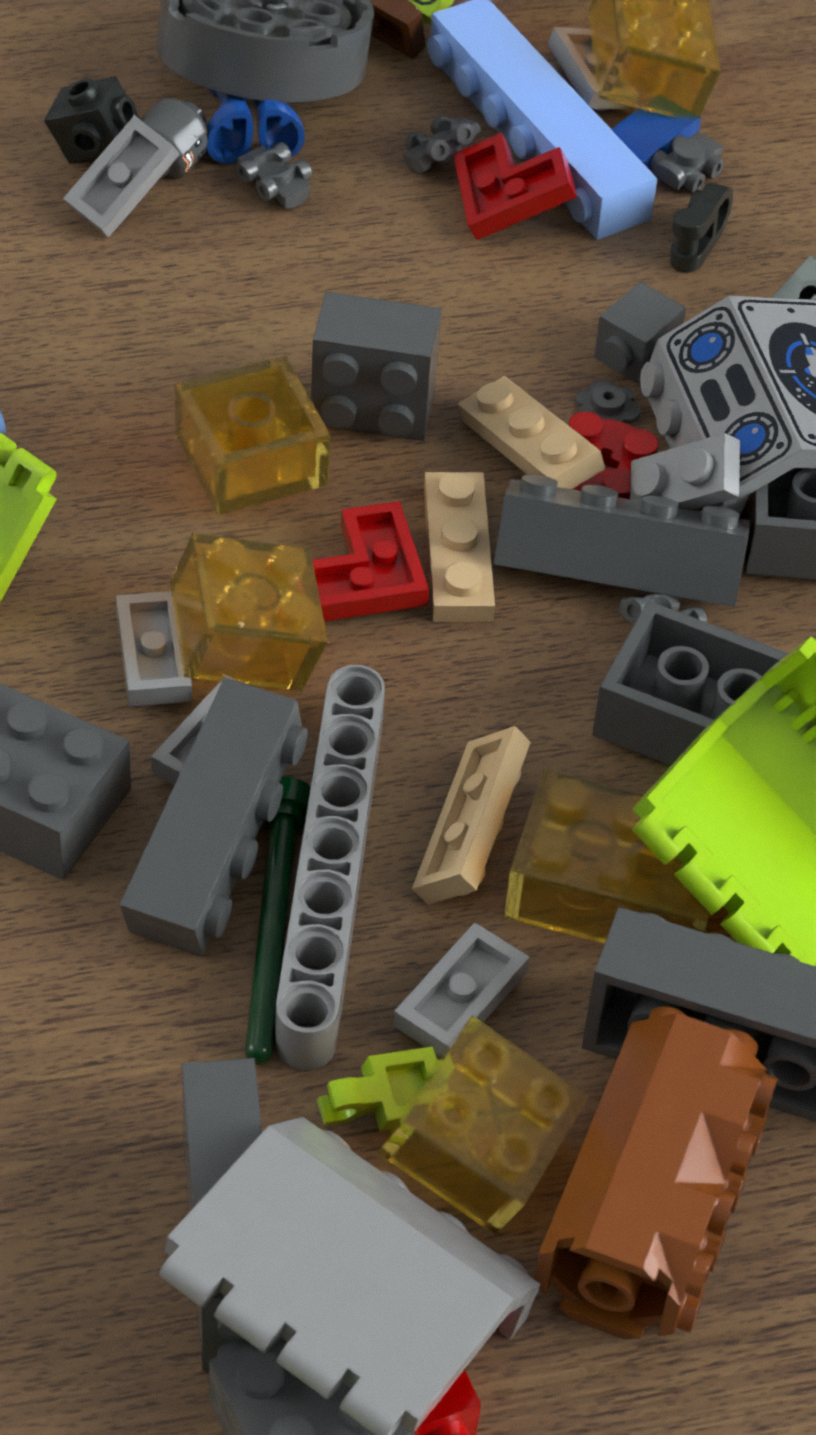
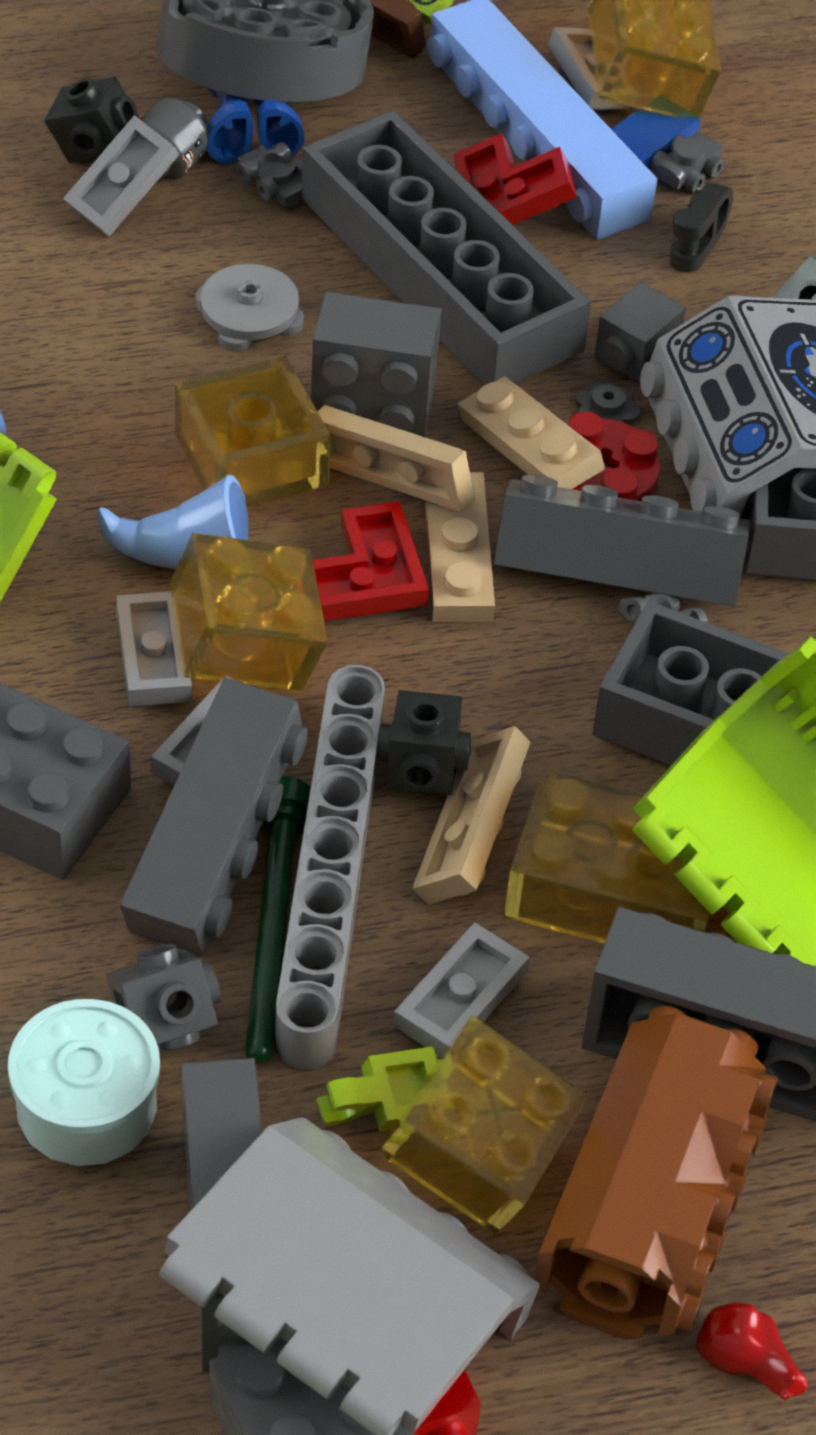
(85, 1081): none -> light aqua wheel
(164, 536): none -> light blue hat
(168, 993): none -> dark grey brick
(249, 305): none -> light grey piece
(398, 459): none -> tan plate
(424, 743): none -> pearl dark grey brick
(441, 146): dark grey piece -> none
(444, 249): none -> dark grey brick
(691, 473): light grey plate -> none
(748, 1343): none -> red animal

